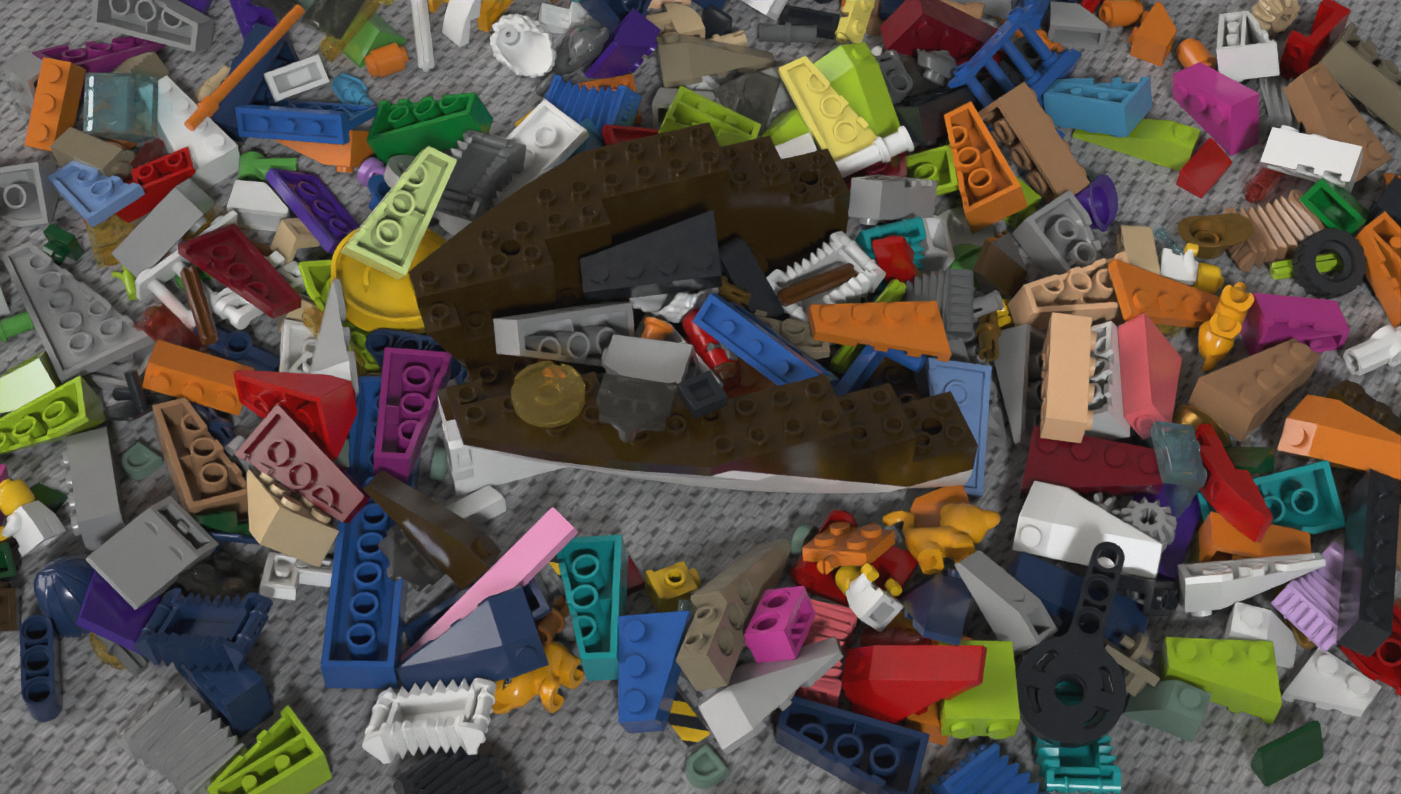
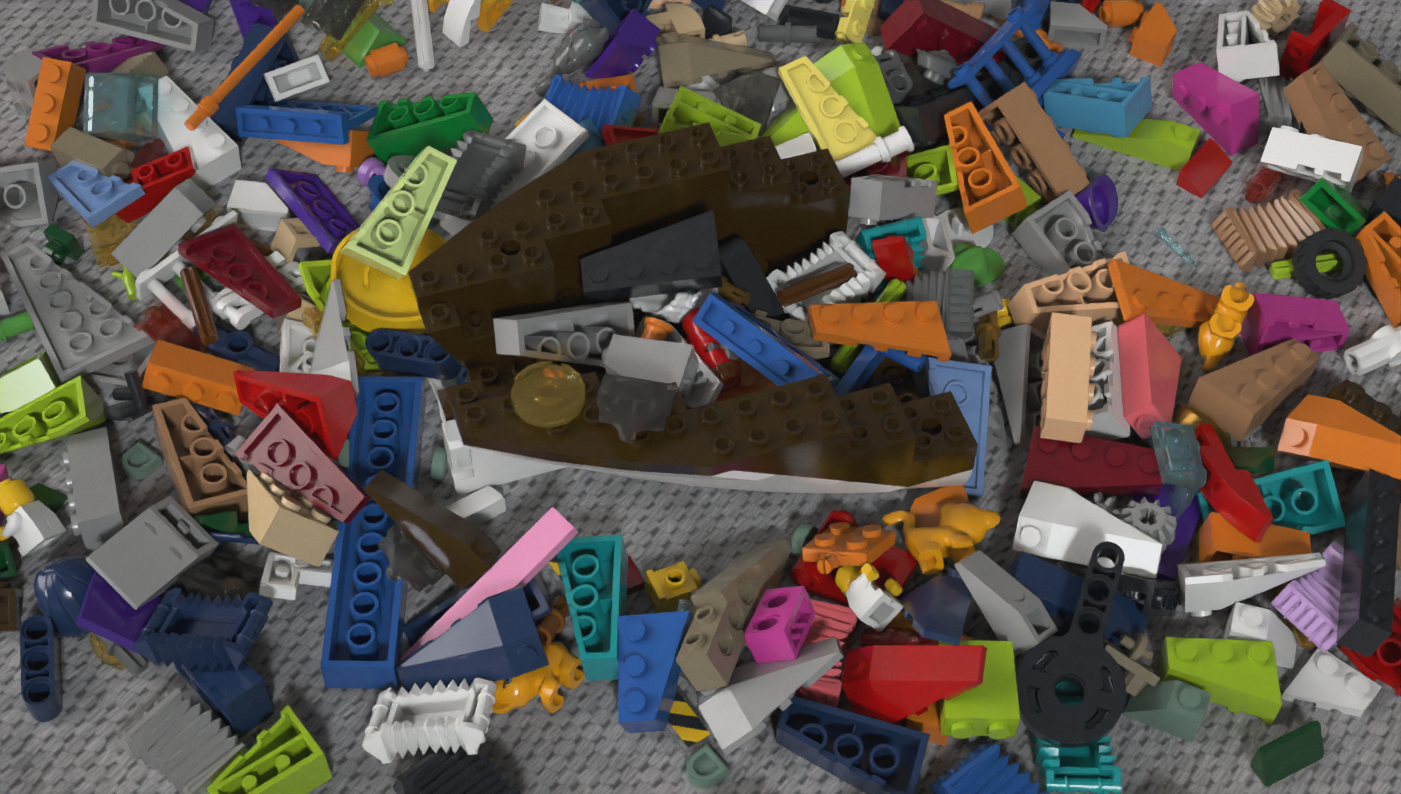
(211, 84): tan piece -> none
(255, 166): bright green piece -> none
(351, 90): dark azure piece -> none
(407, 407): magenta wedge -> none
(525, 48): white piece -> none
(702, 394): black plate -> none
(1001, 266): dark brown wedge -> none
(1139, 246): tan beam -> none
(1188, 271): piece -> none
(1193, 52): orange brick -> none
(1215, 232): pearl gold piece -> none

